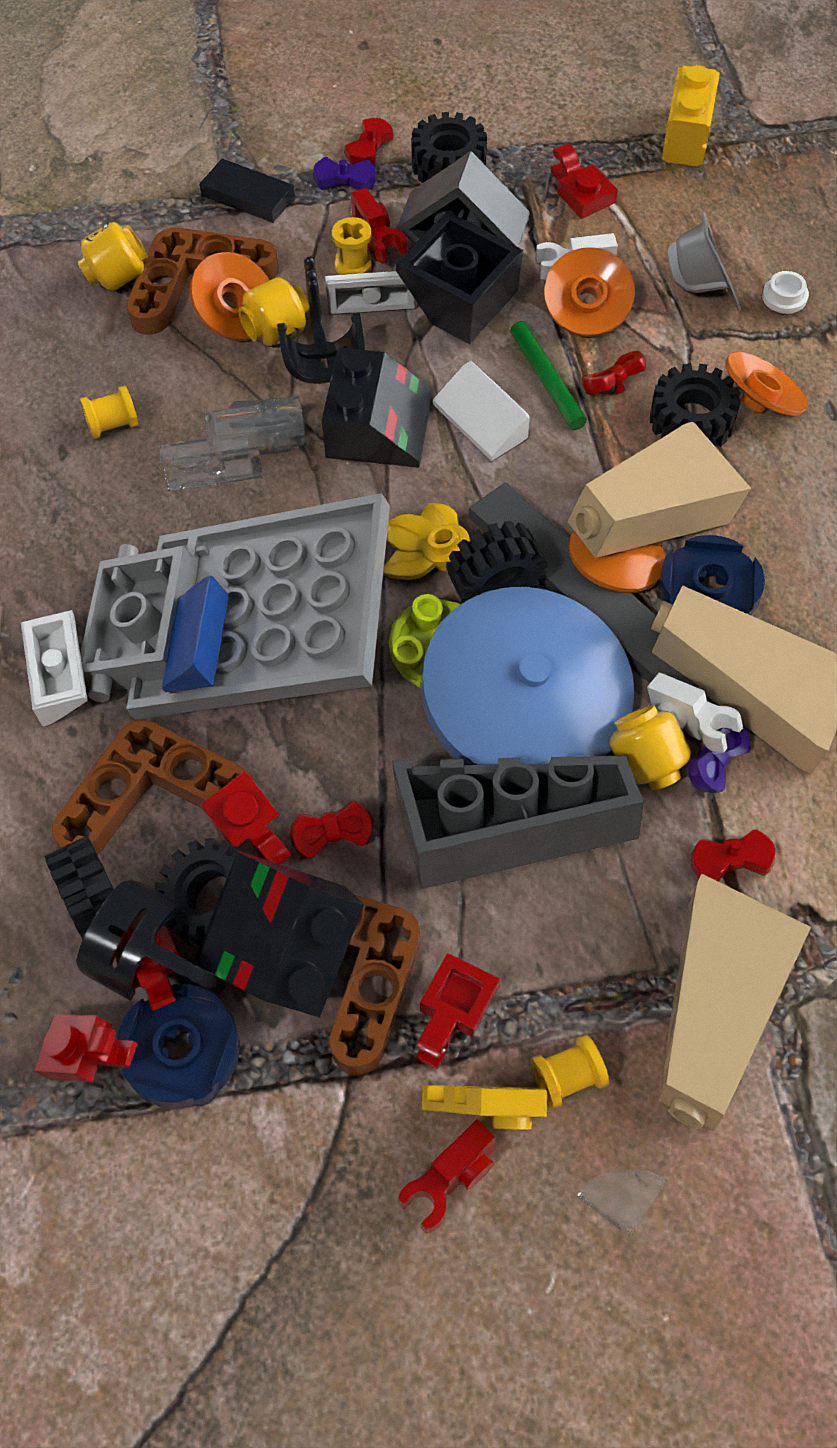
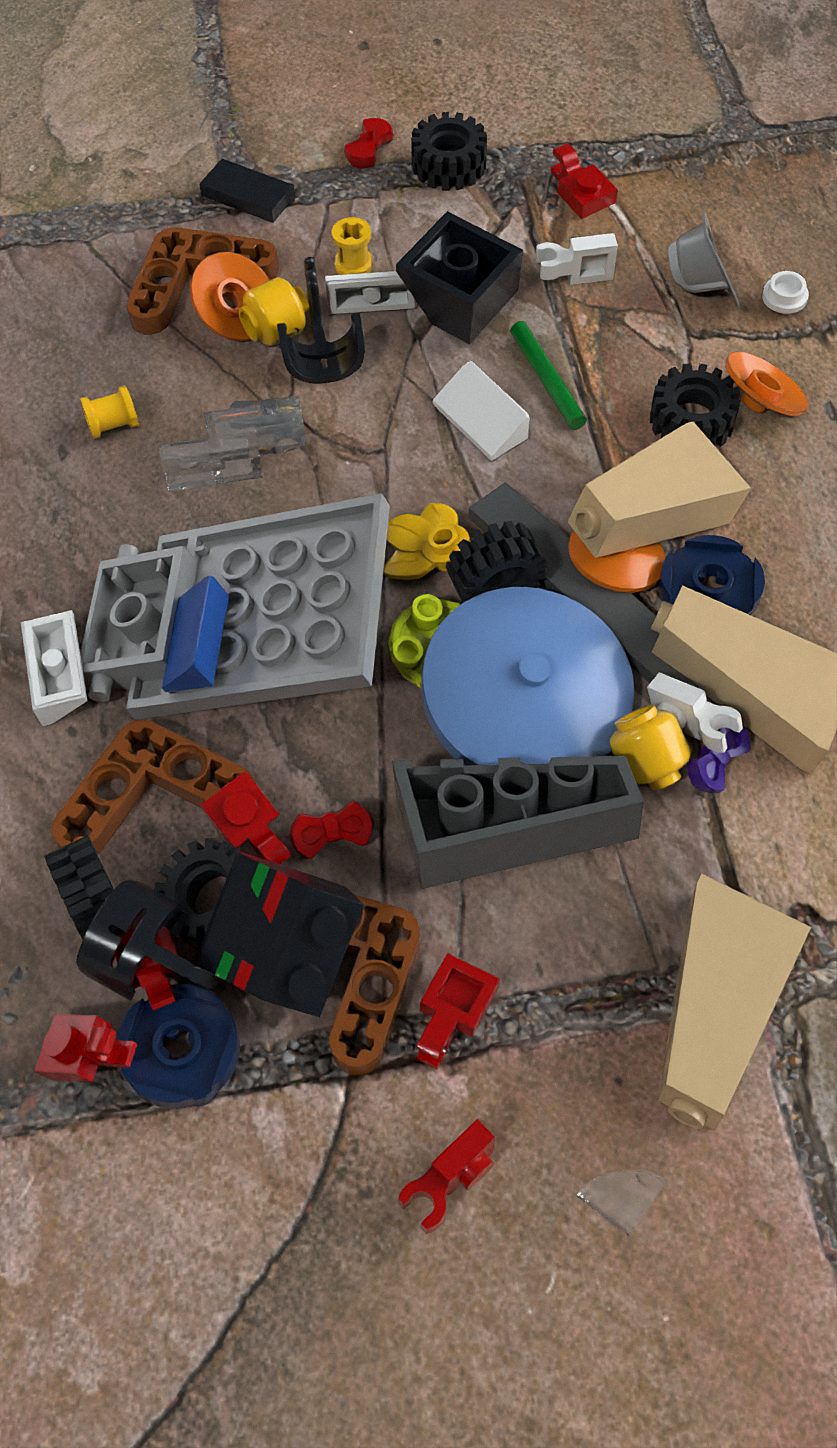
(112, 256): yellow head -> none
(330, 174): dark purple piece -> none
(375, 410): black slope -> none
(376, 215): red plate -> none
(470, 193): dark grey brick -> none
(506, 1105): yellow wing -> none
(570, 1071): yellow bush -> none
(595, 273): orange dish -> none
(624, 367): red piece -> none
(690, 115): yellow brick -> none
(751, 852): red piece -> none

